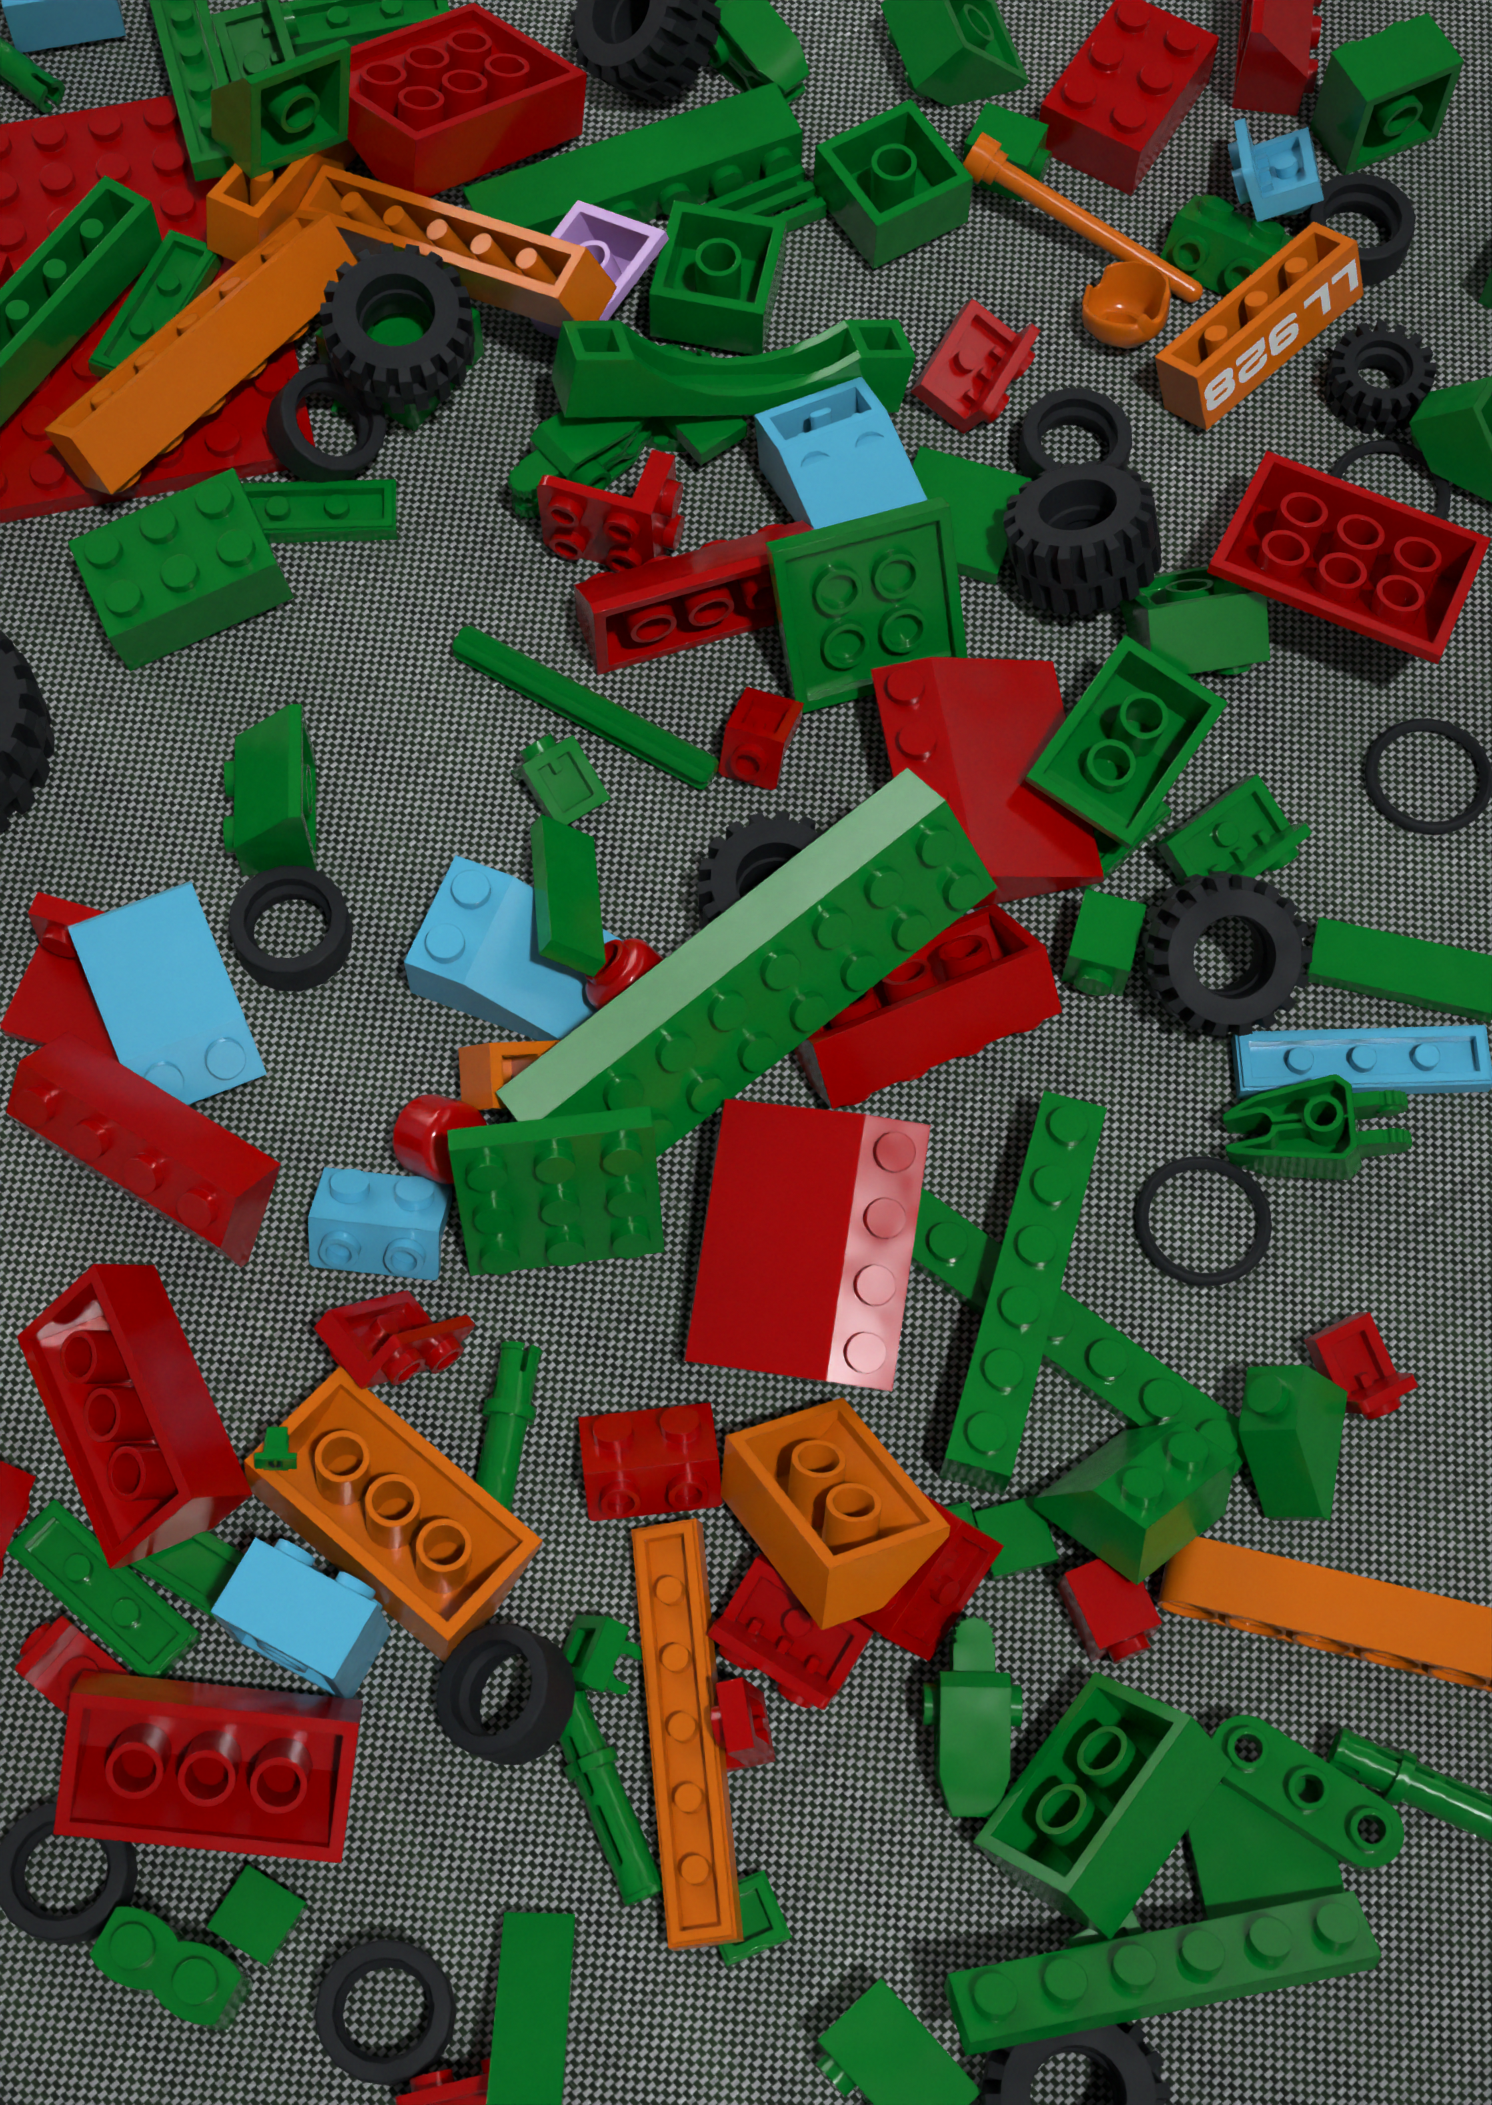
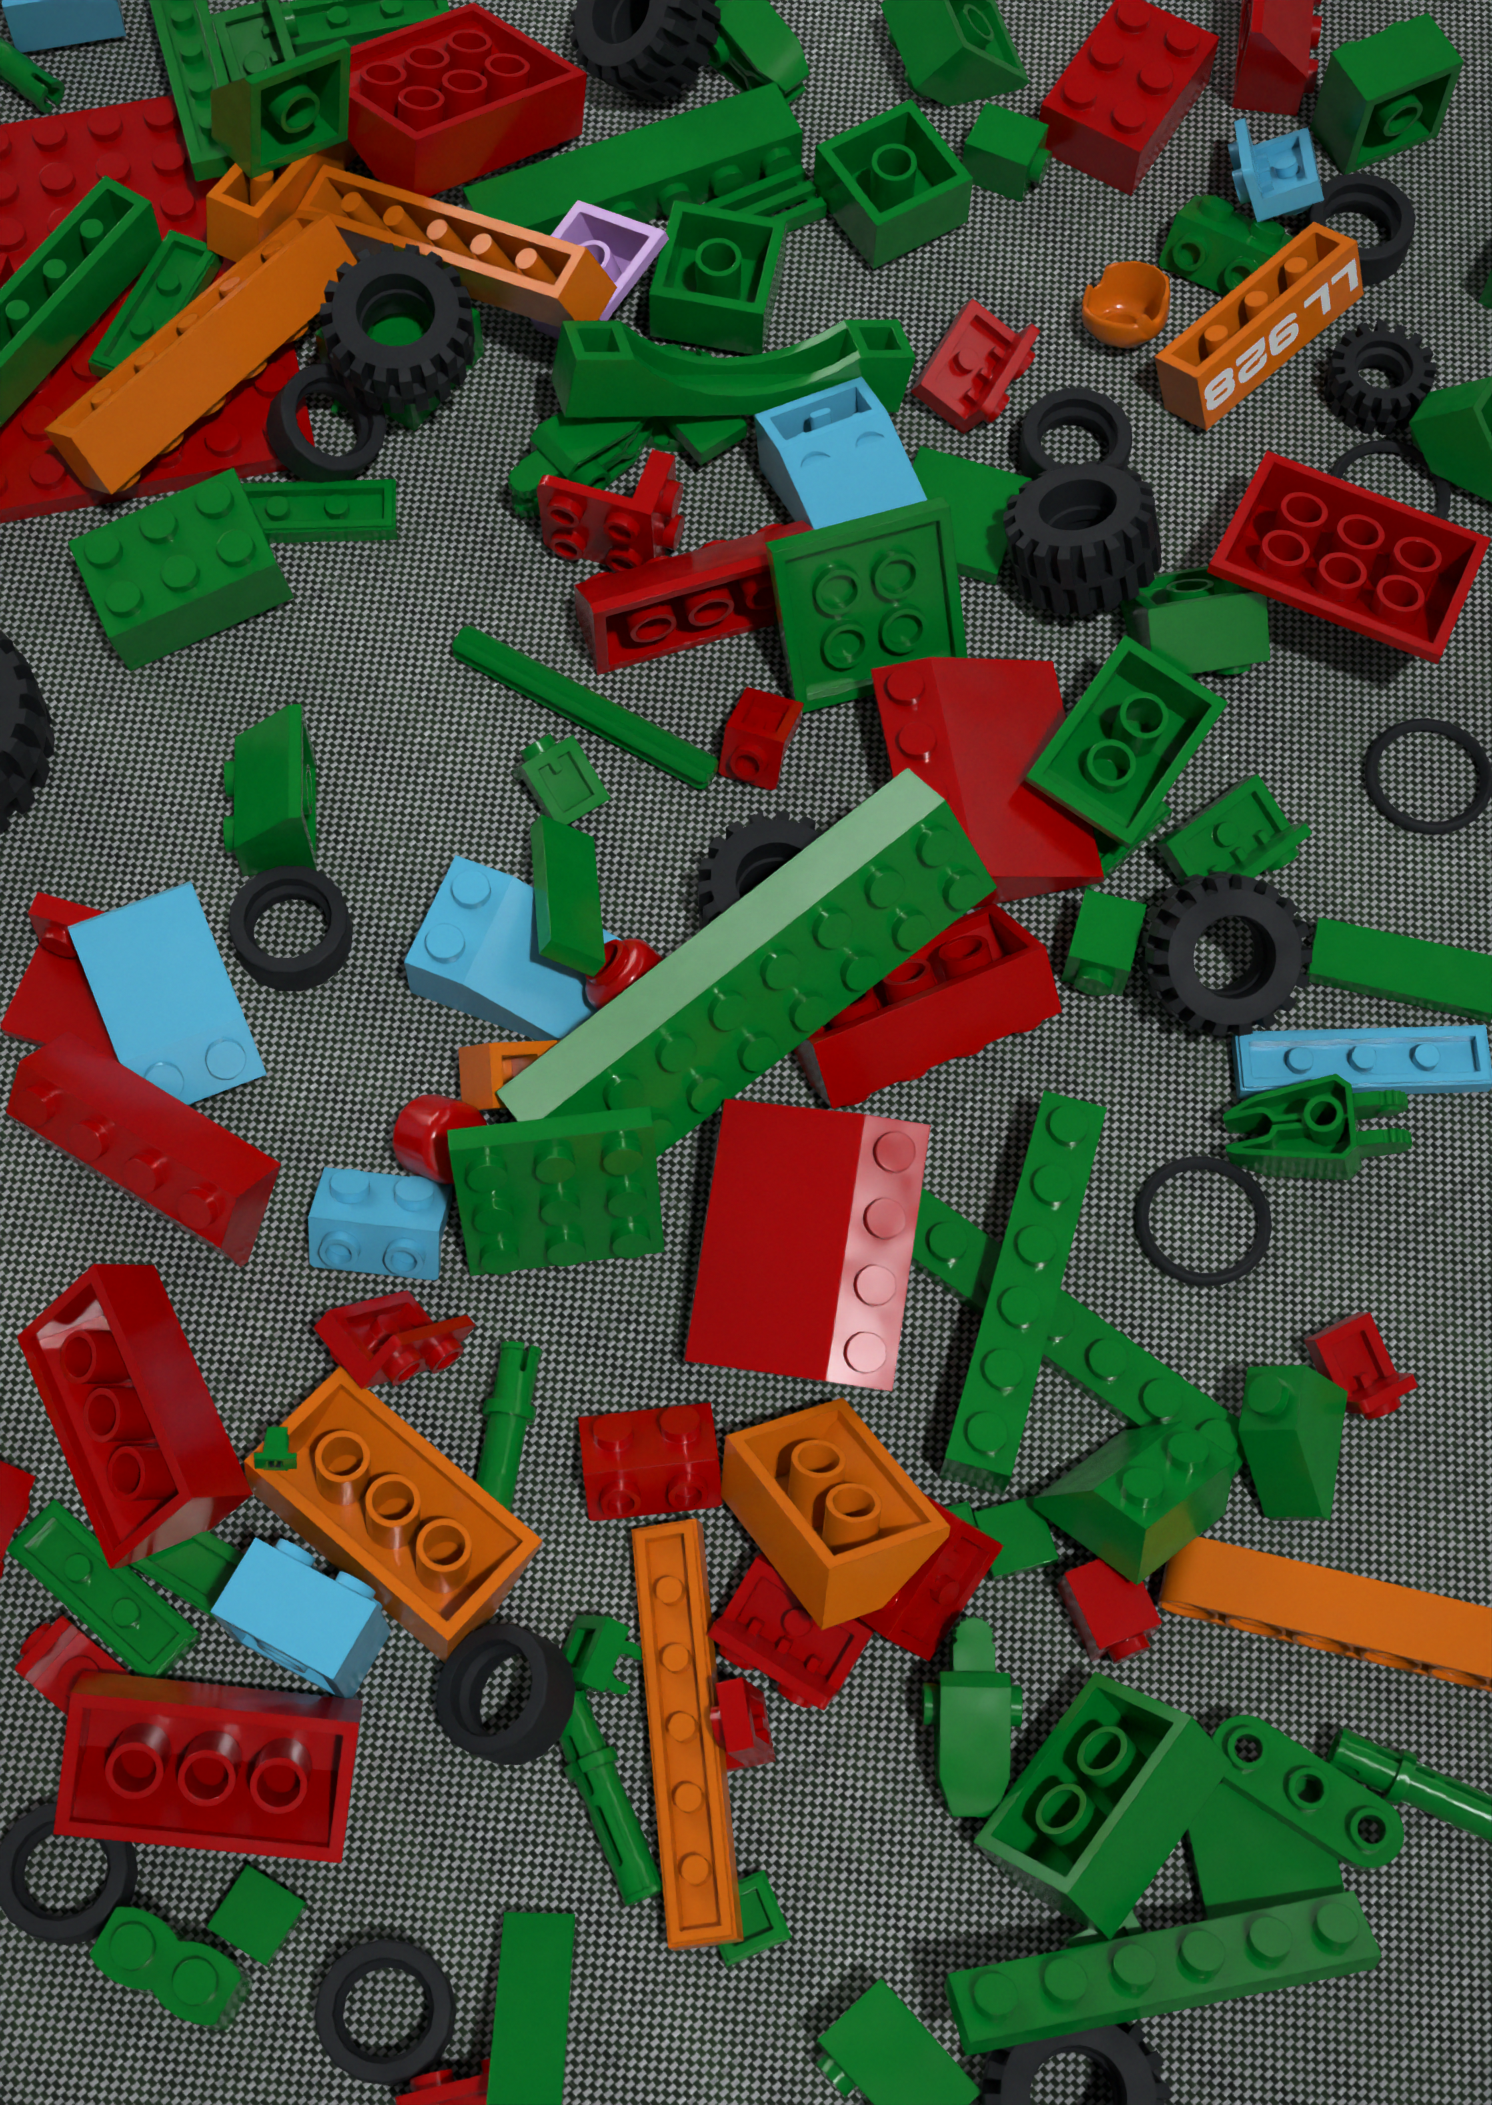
(989, 164): orange piece -> none

